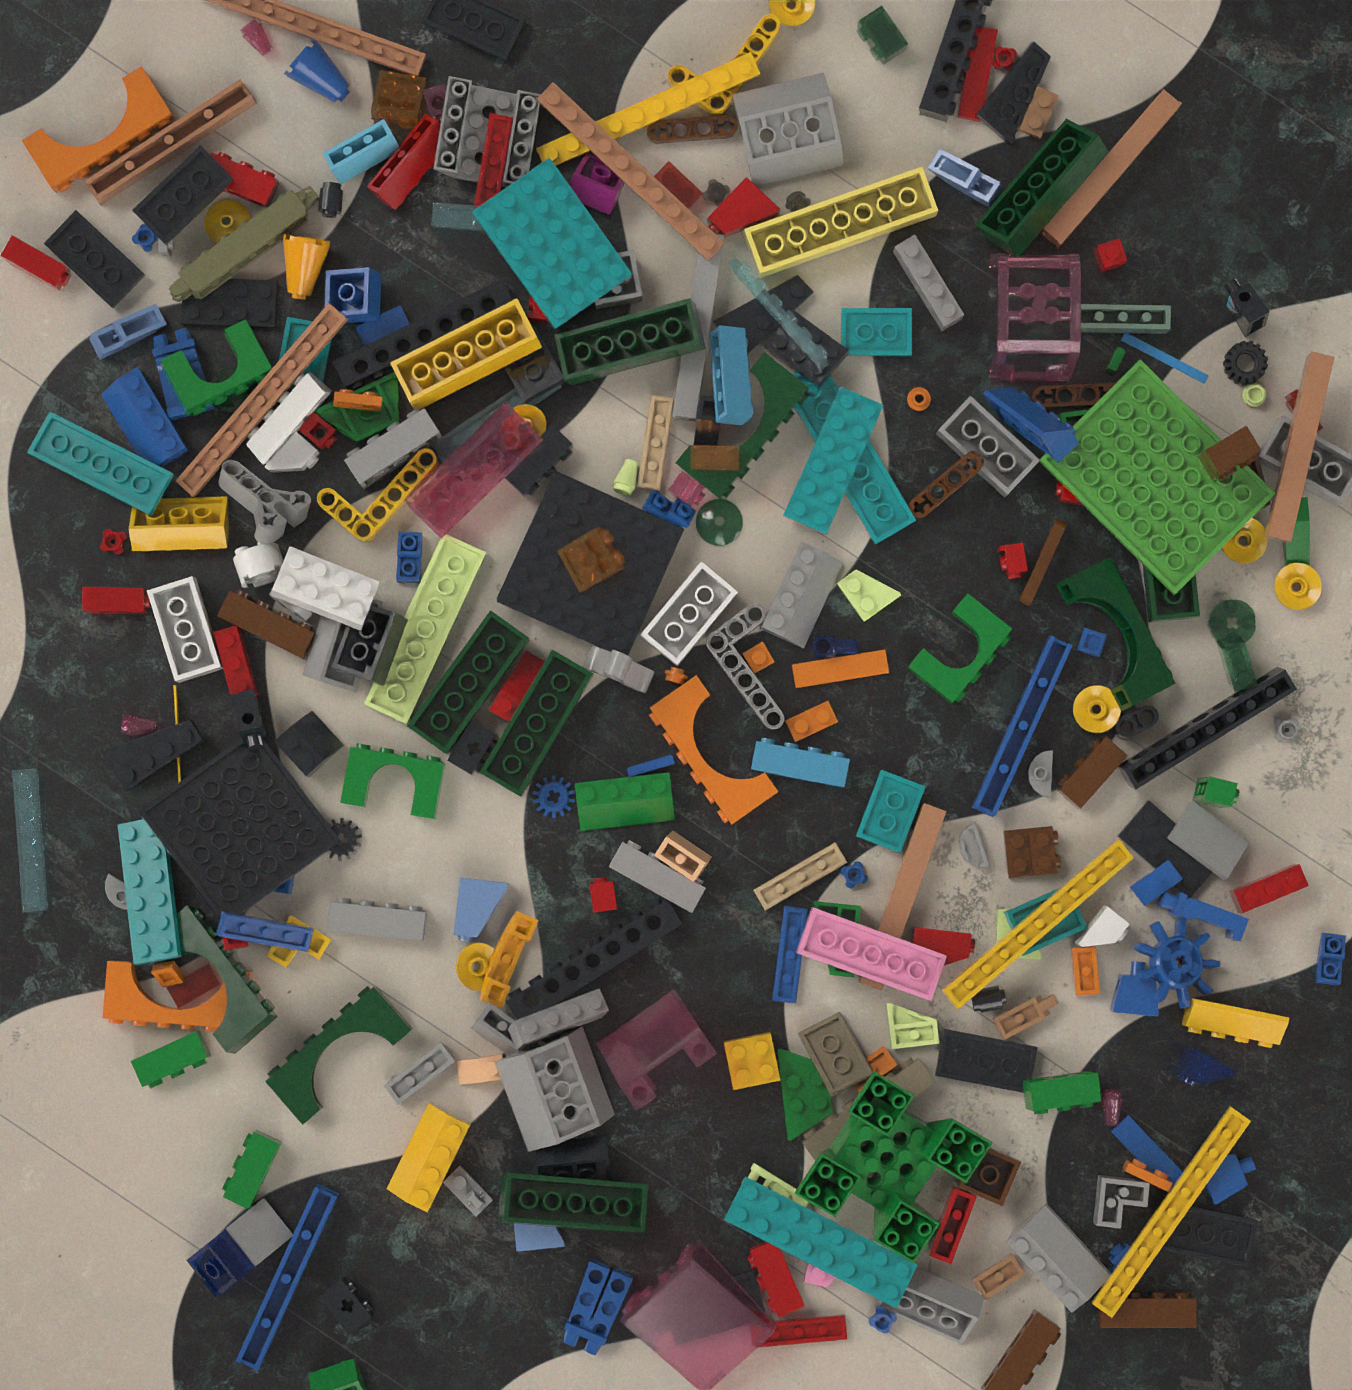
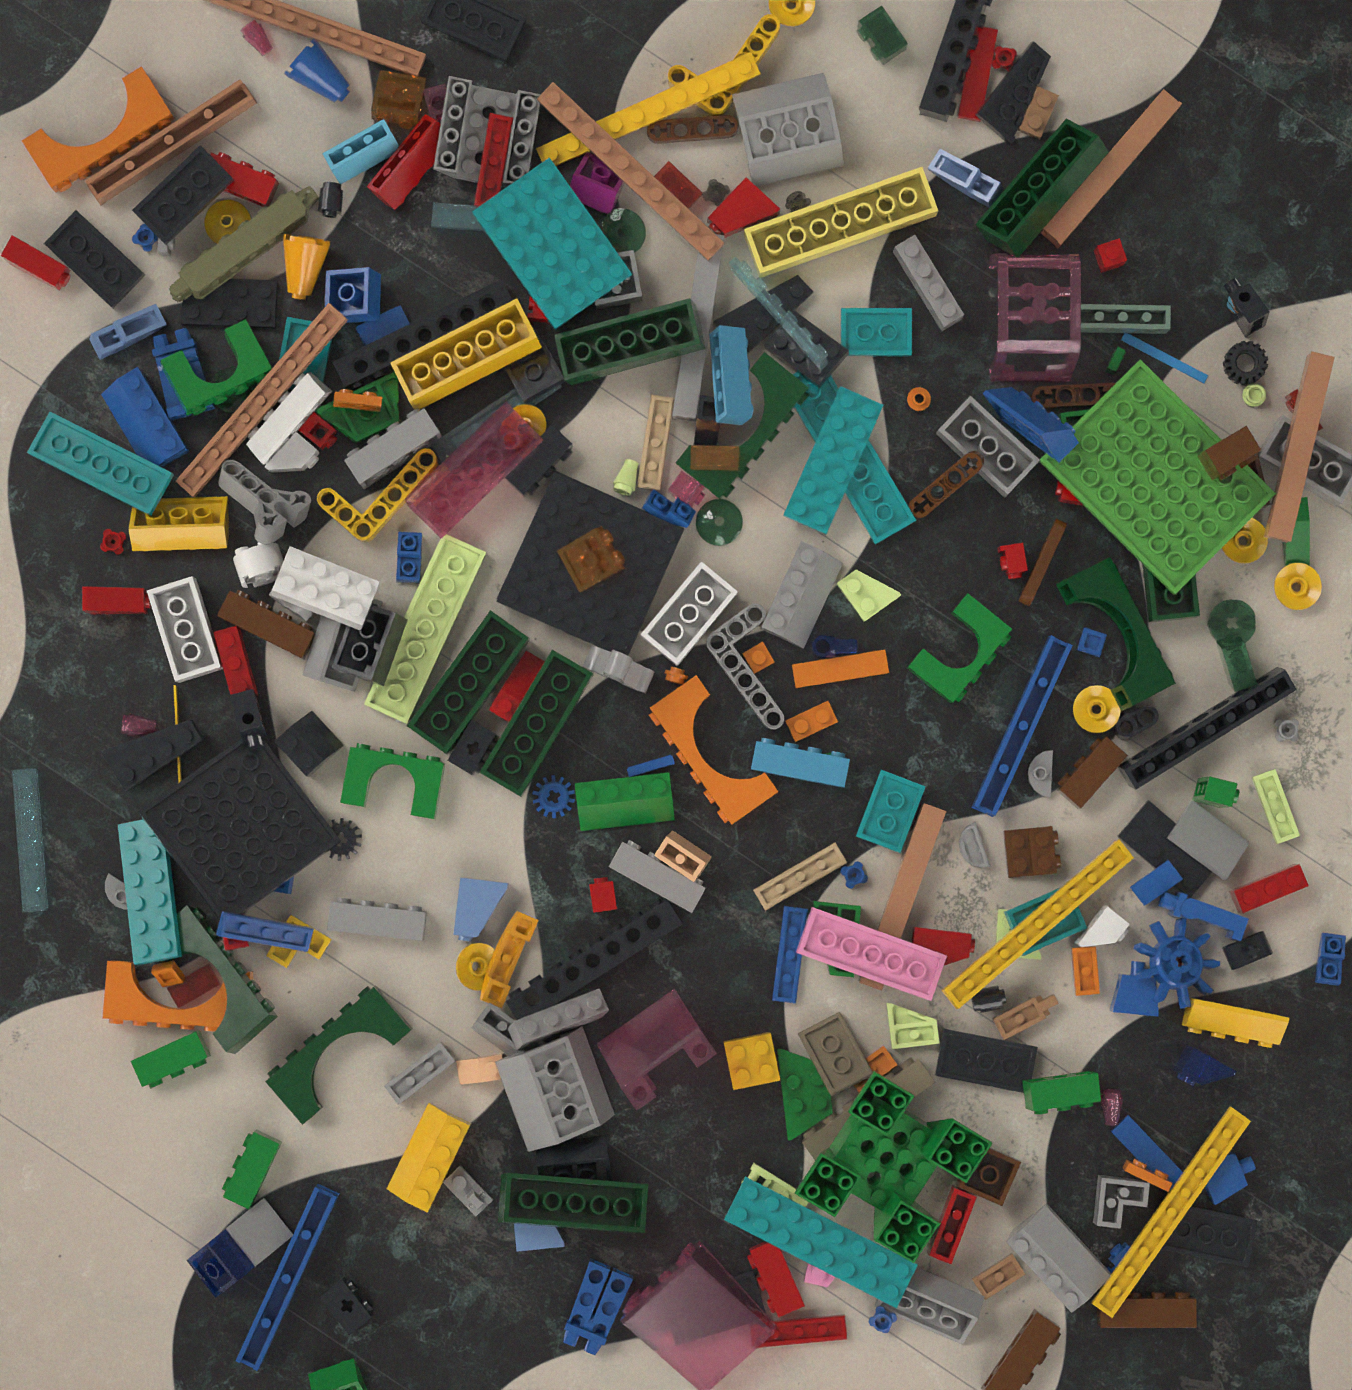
(630, 224): none -> clear green dish
(1247, 950): none -> black beam
(1275, 806): none -> yellowish green plate

